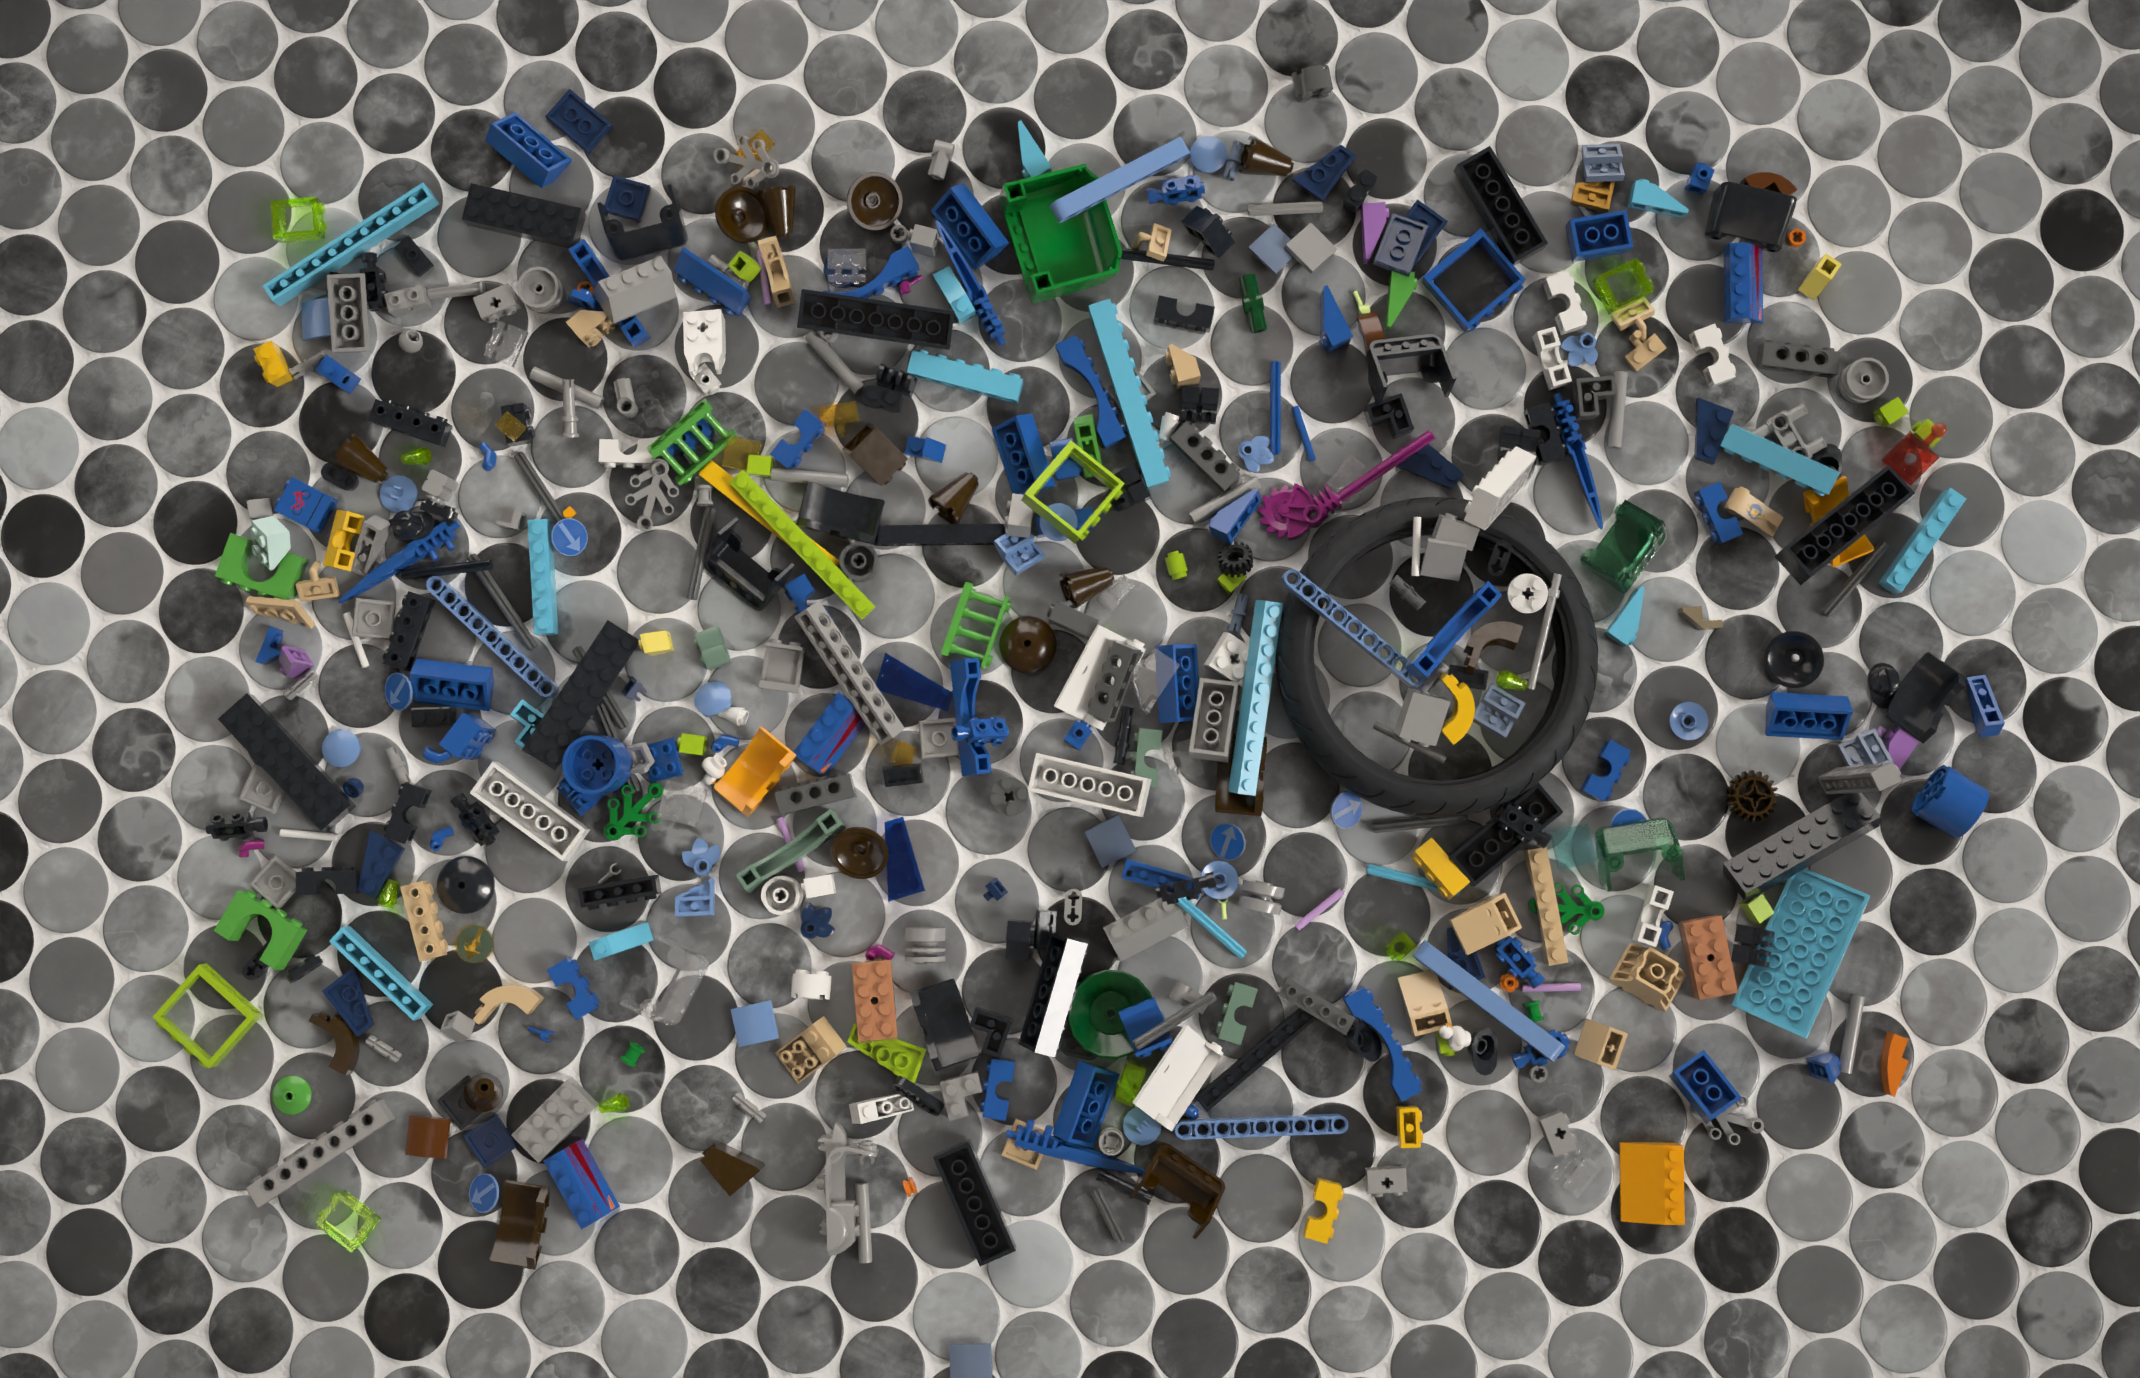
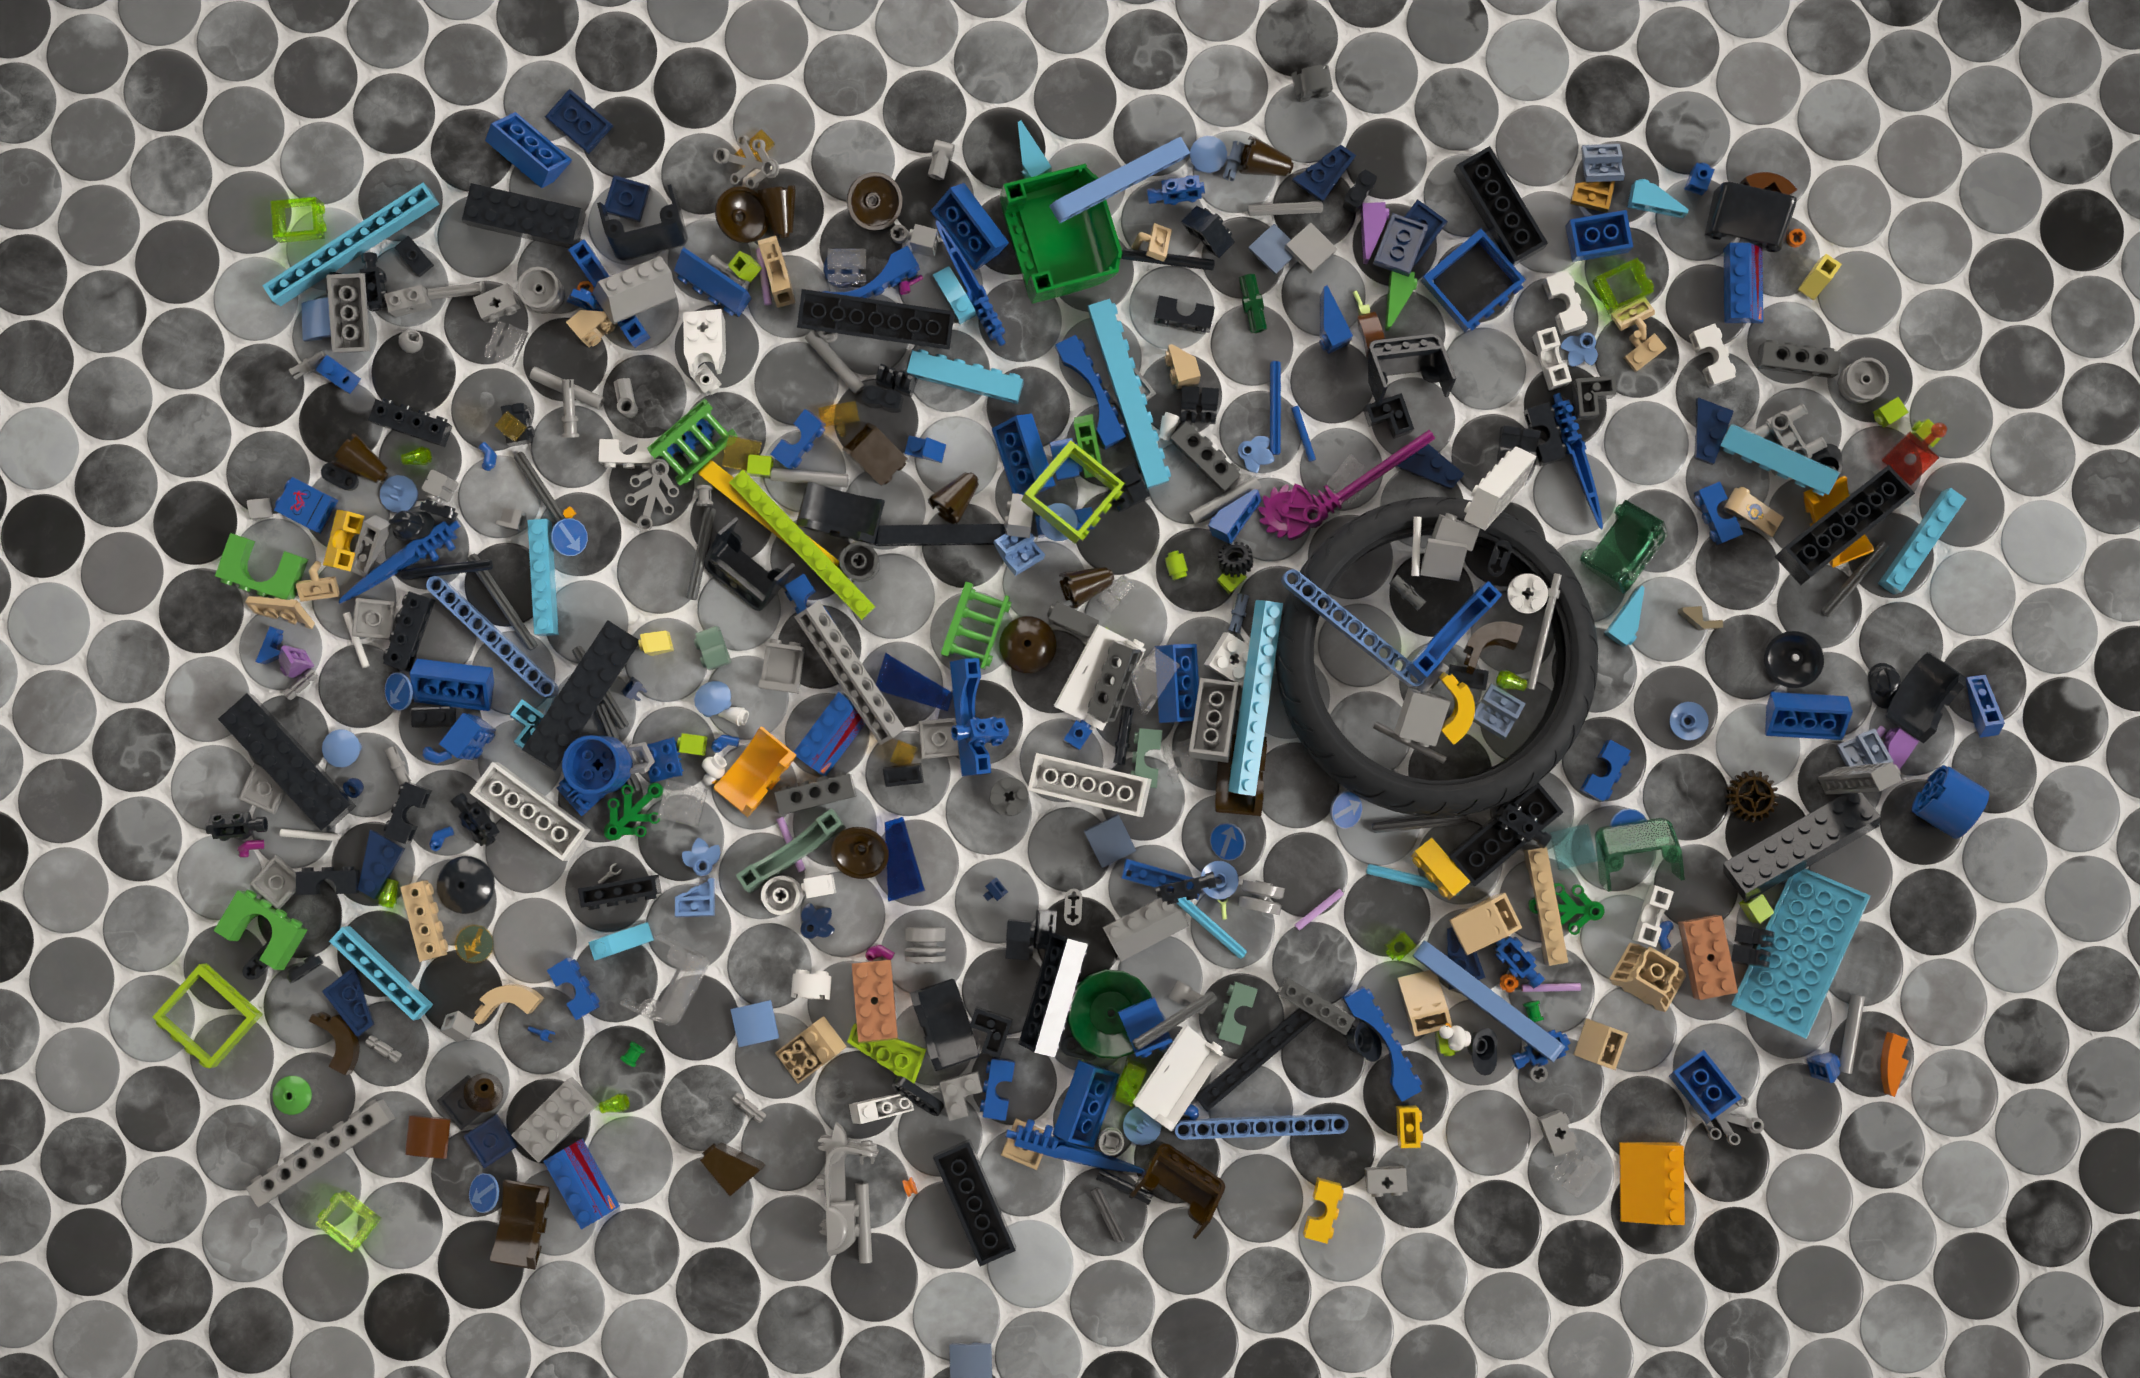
(270, 541): light aqua slope -> none
(273, 363): yellow brick -> none
(1617, 411): light grey piece -> none

